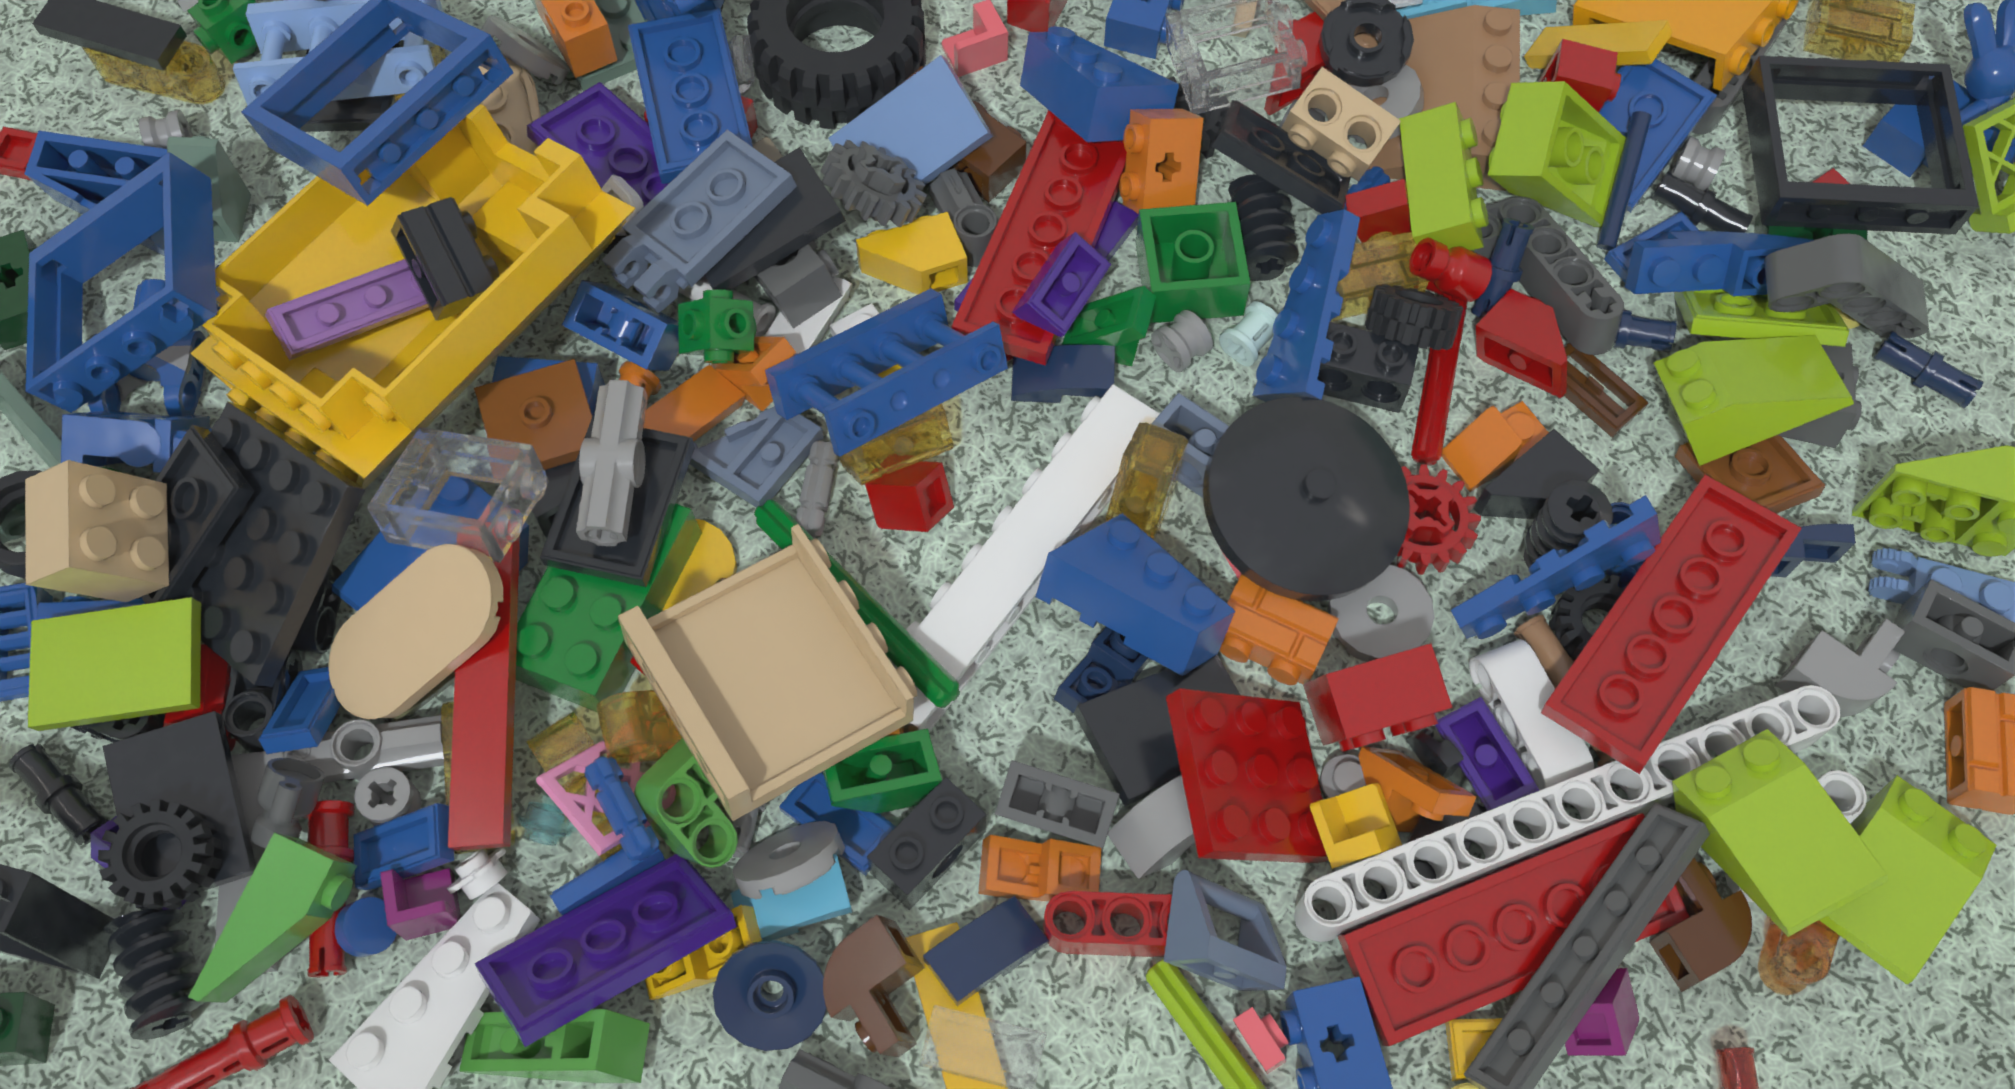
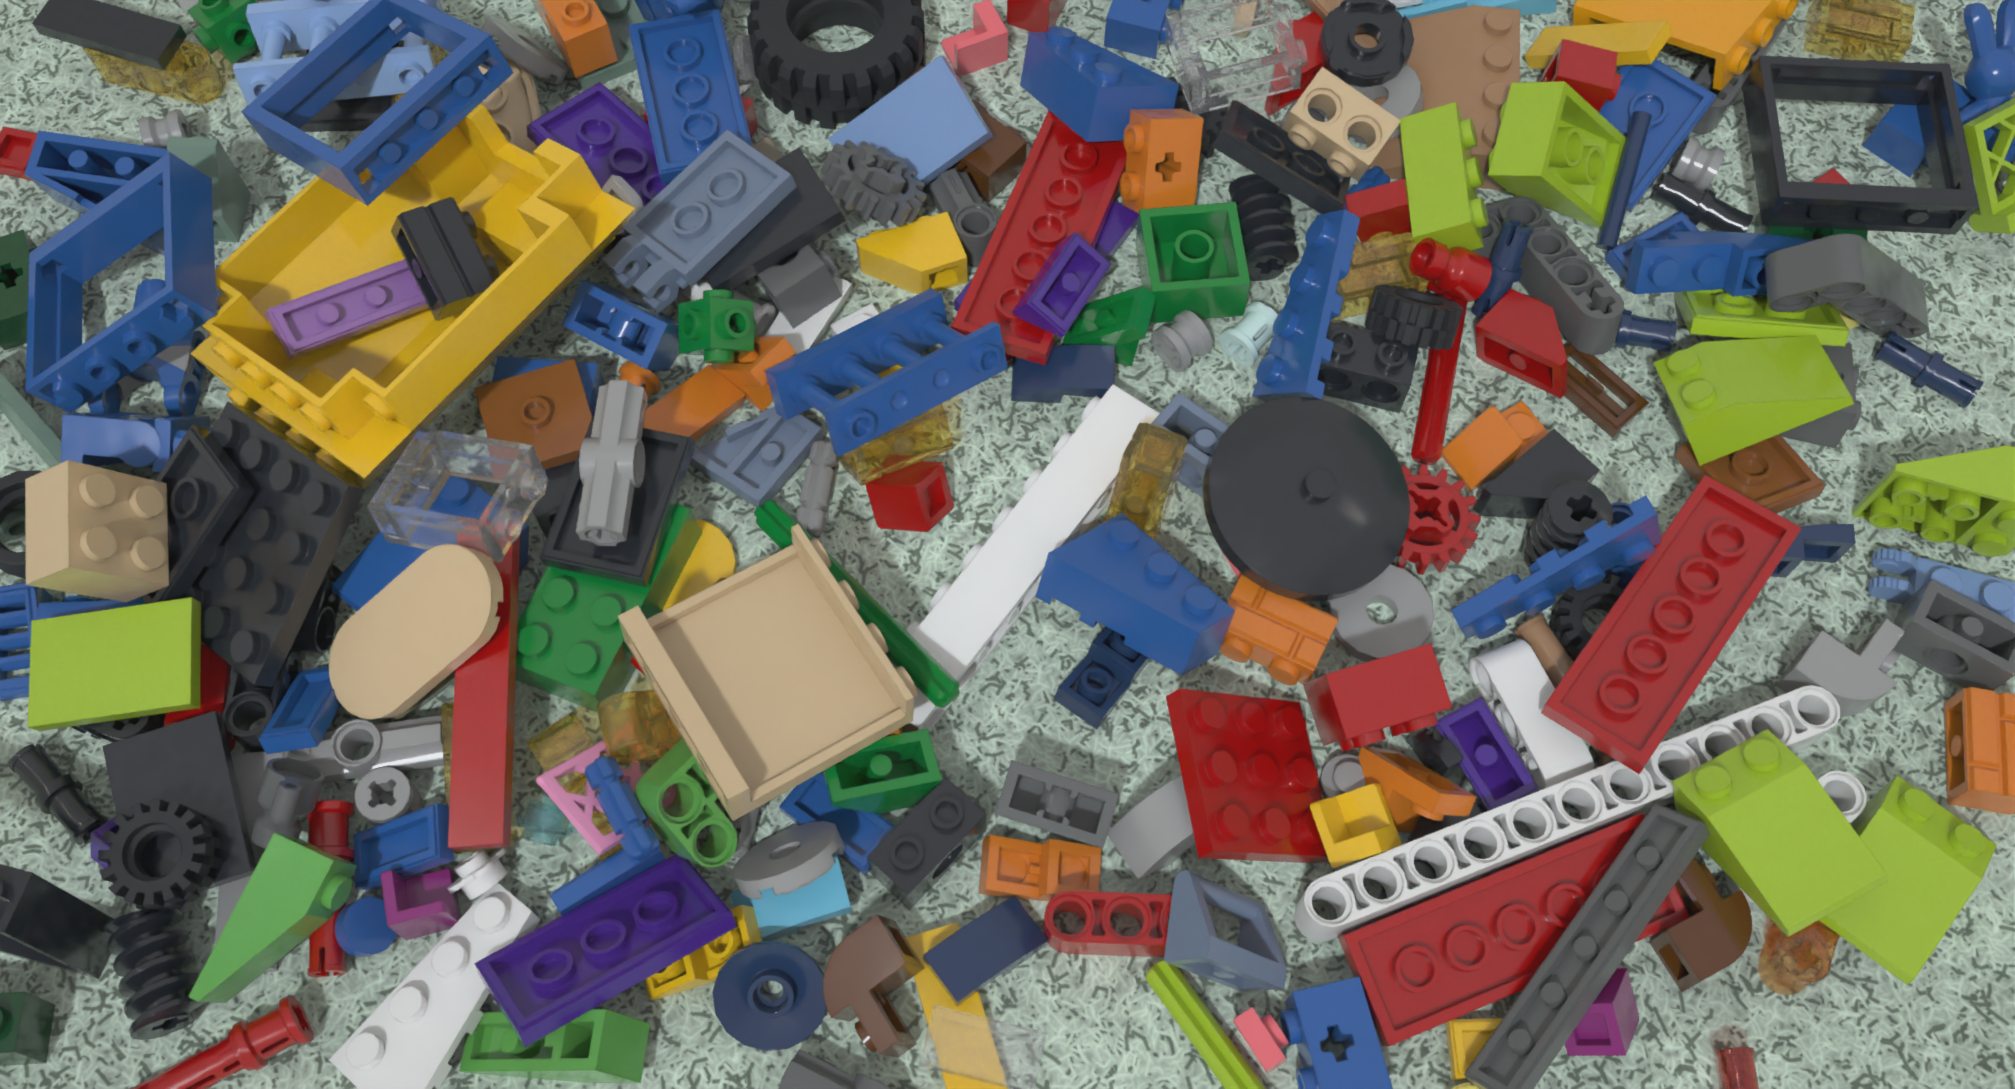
(1134, 729): black tile -> none

